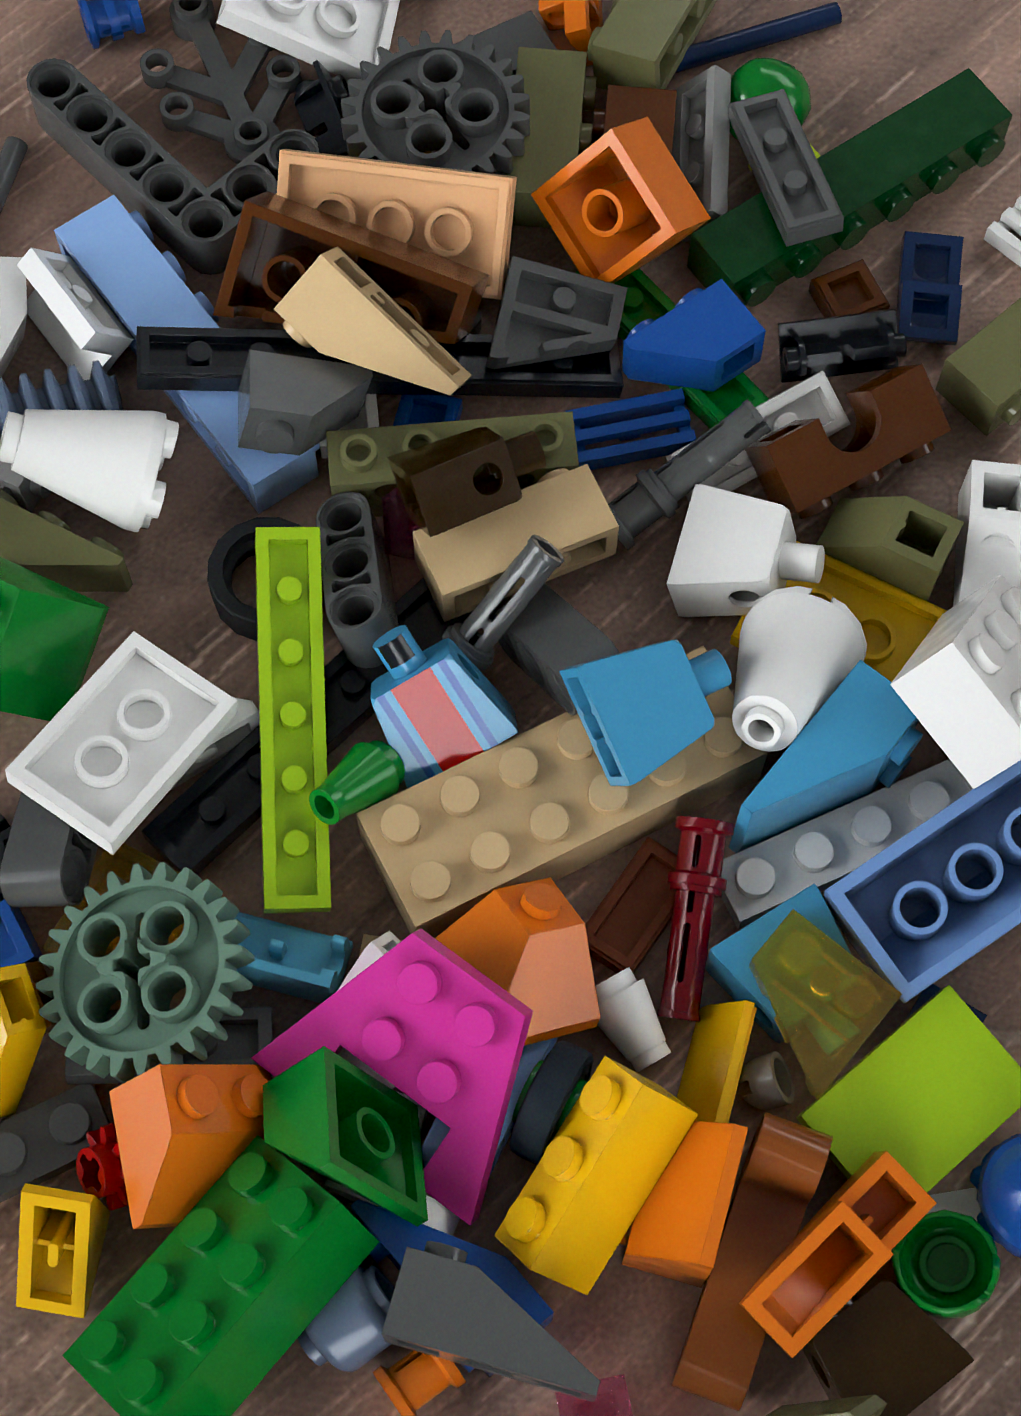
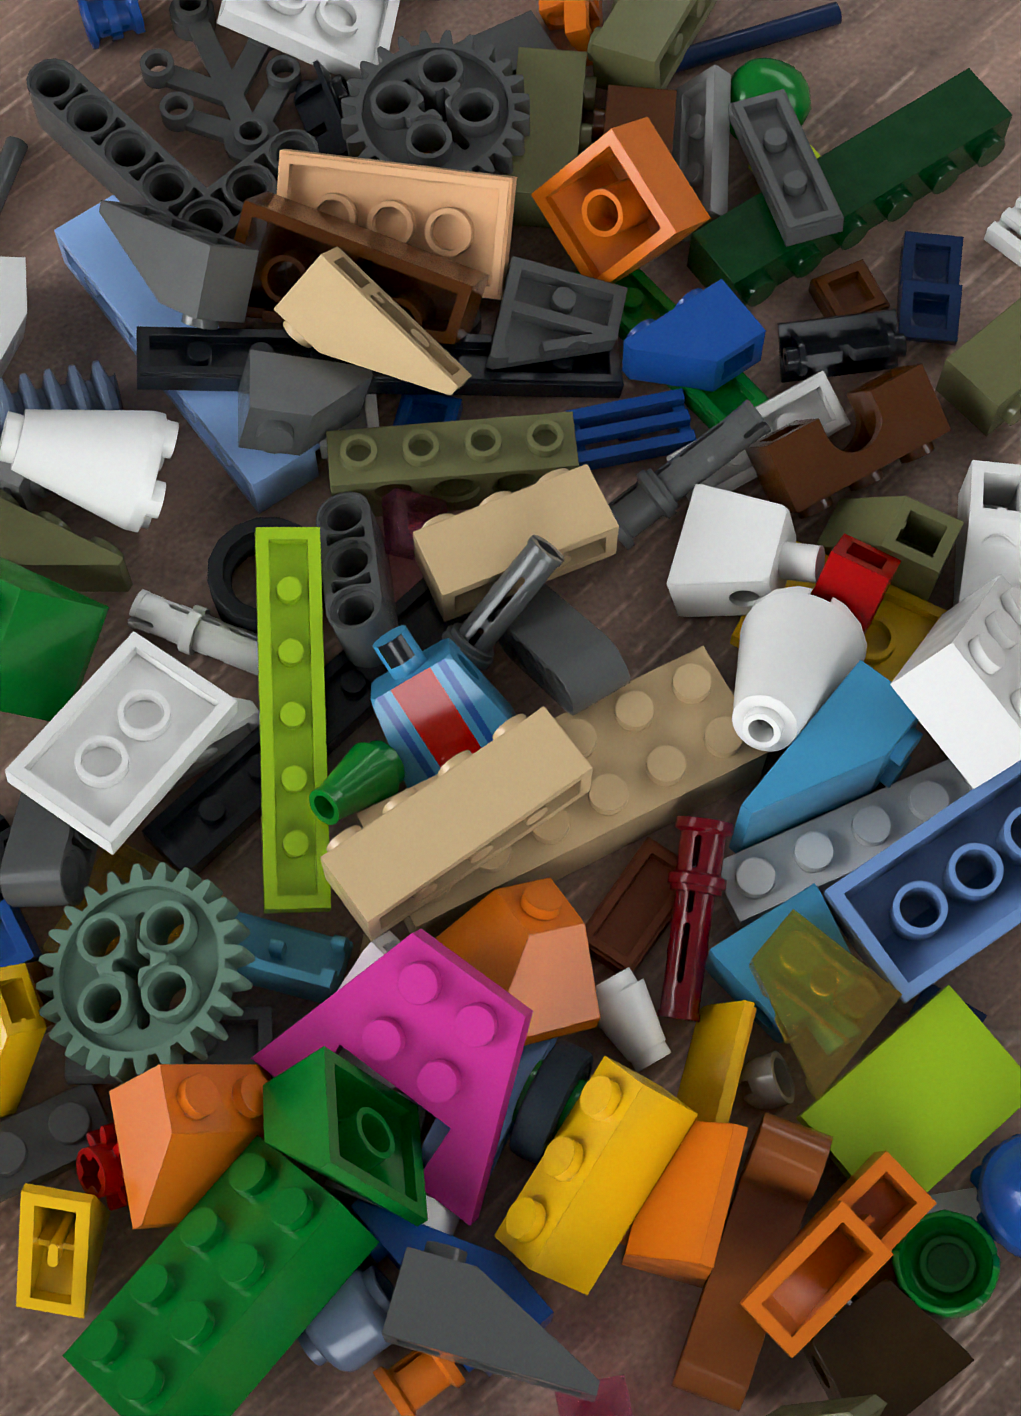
(72, 312): white panel -> none
(185, 263): none -> dark grey slope
(195, 631): none -> white pin
(440, 483): dark brown torso -> none
(456, 821): none -> tan brick
(644, 705): dark azure torso -> none
(857, 577): none -> red brick

